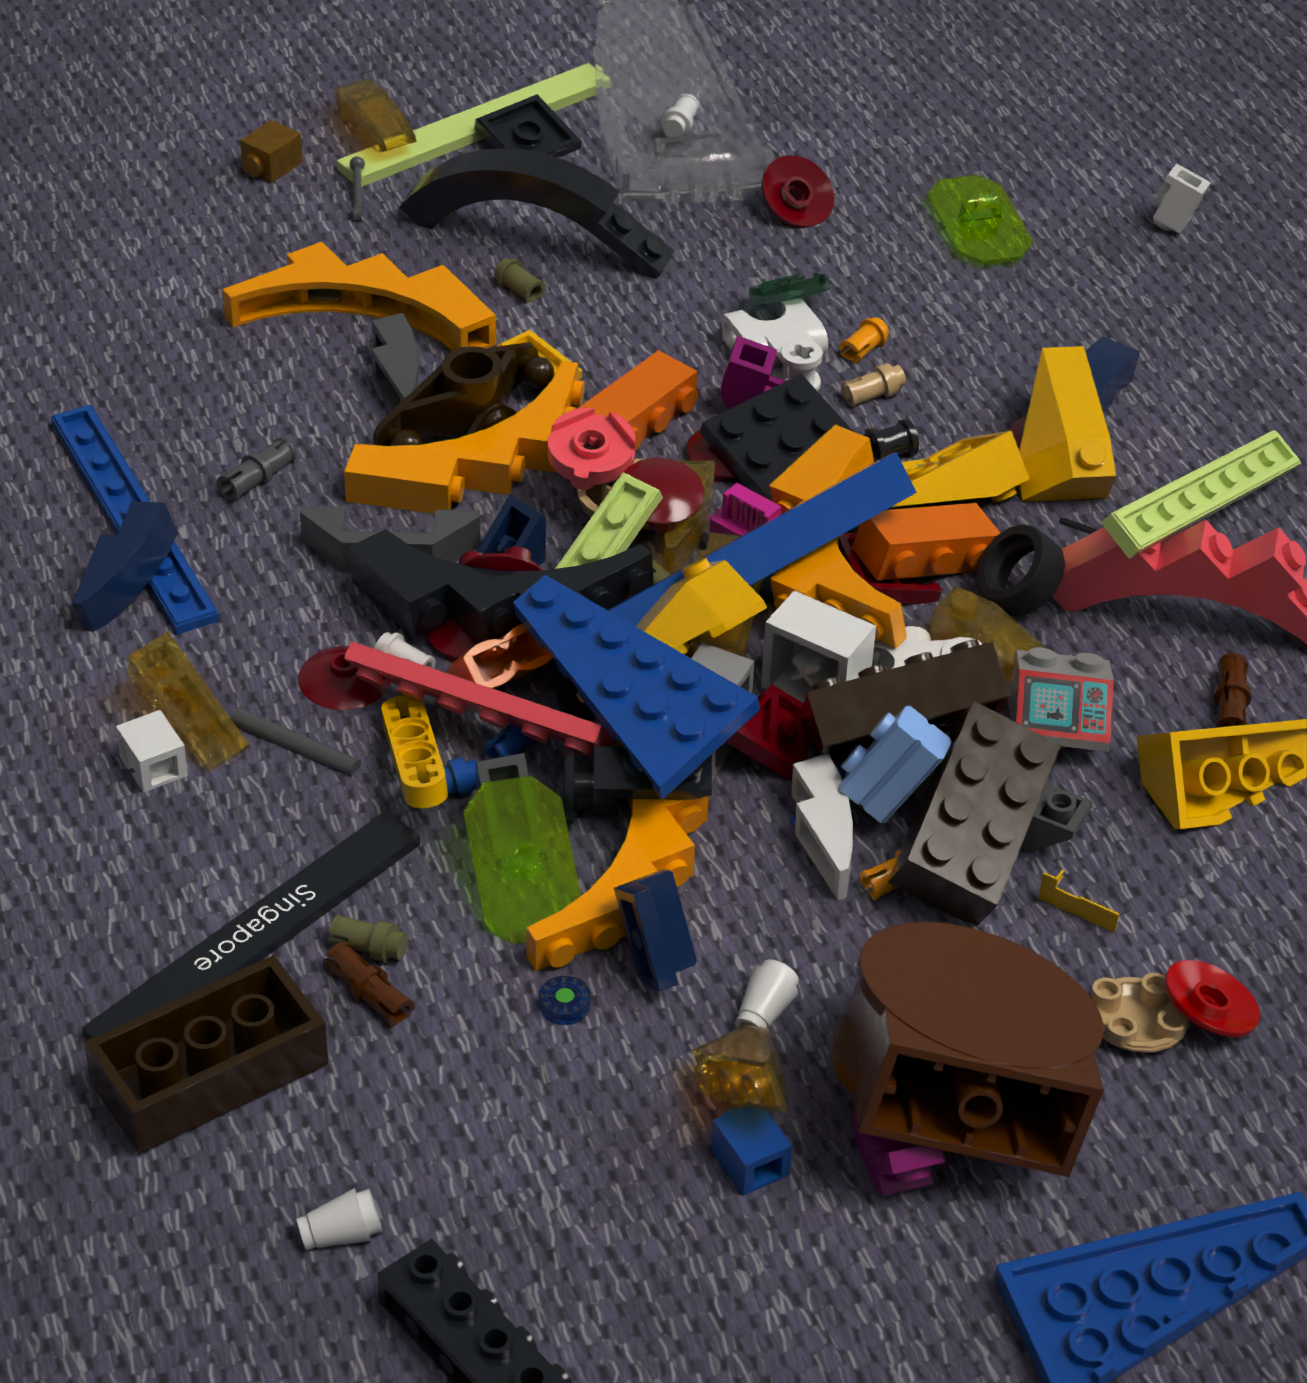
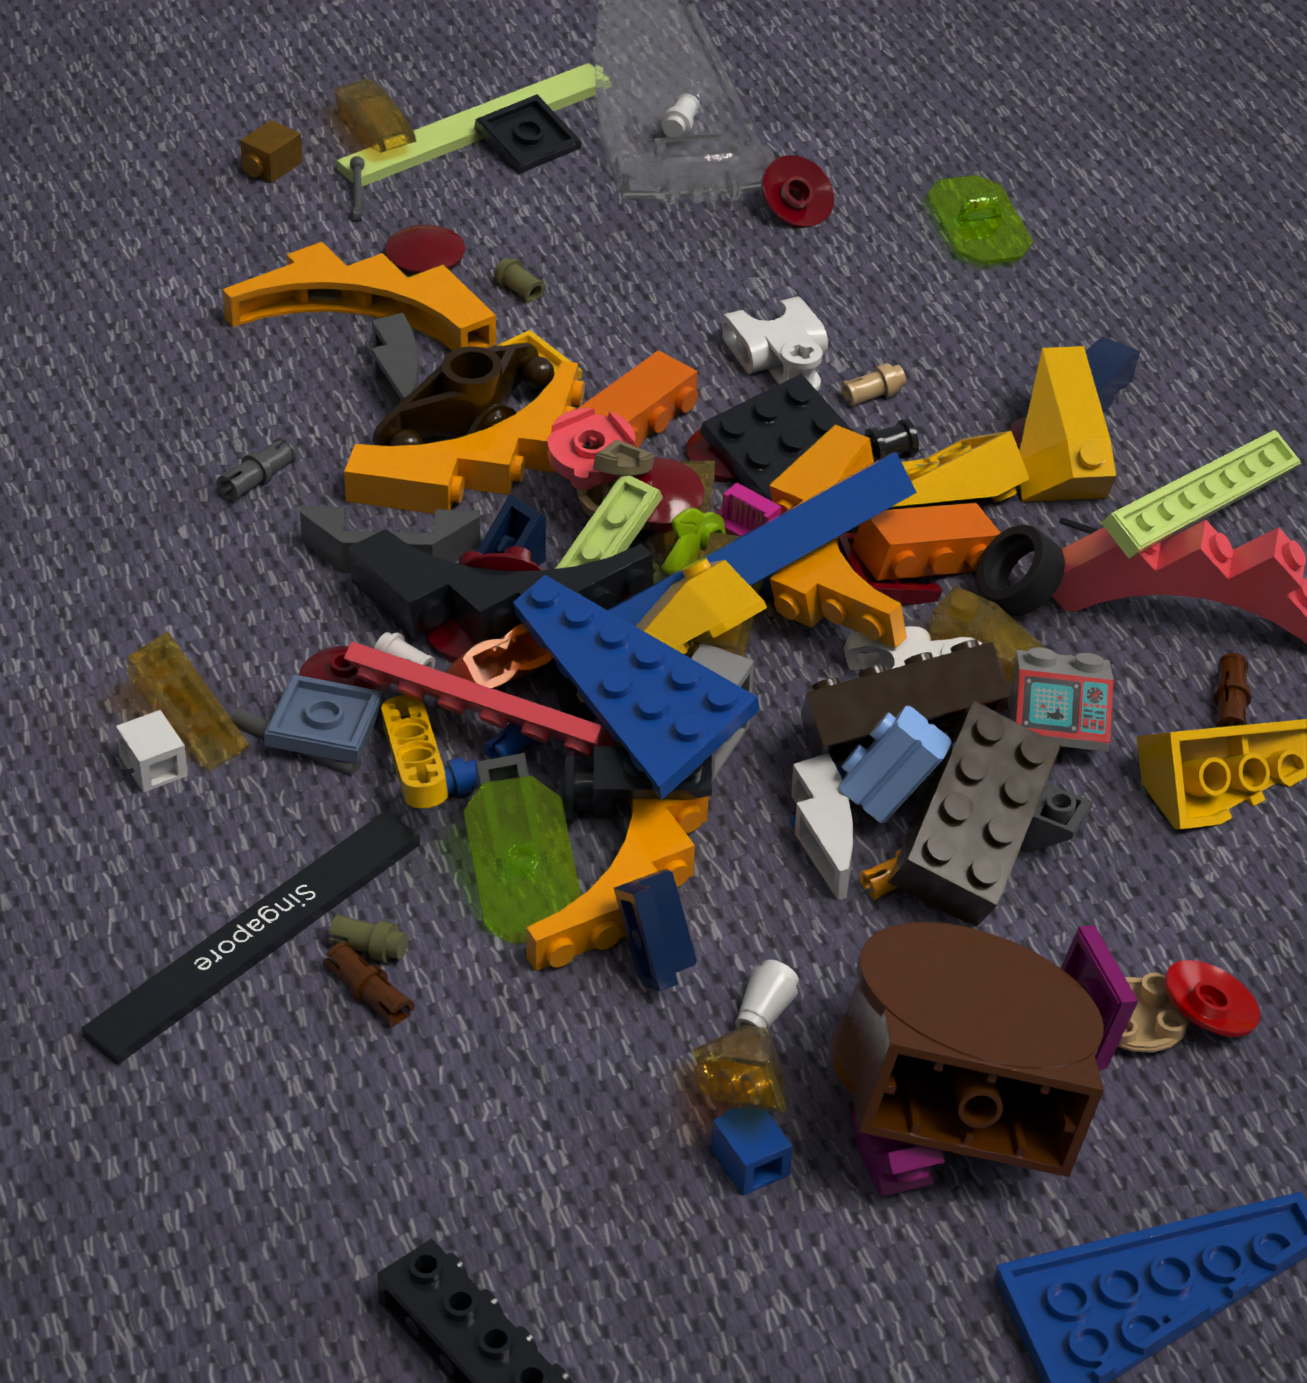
(114, 488): blue tile -> none
(124, 564): dark blue slope -> none
(206, 1053): dark brown brick -> none
(324, 718): none -> sand blue tile
(341, 1221): white cone -> none
(424, 248): none -> dark red dish
(538, 181): black arch -> none
(564, 1000): clear blue tile -> none
(623, 459): none -> dark tan tile
(693, 534): none -> lime plate
(748, 372): magenta brick -> none
(774, 733): dark red wing -> none
(788, 288): clear green tile -> none
(813, 643): white brick -> none
(870, 333): light orange pin -> none
(1078, 906): yellow piece -> none
(1098, 973): none -> magenta tile
(1179, 198): white brick -> none

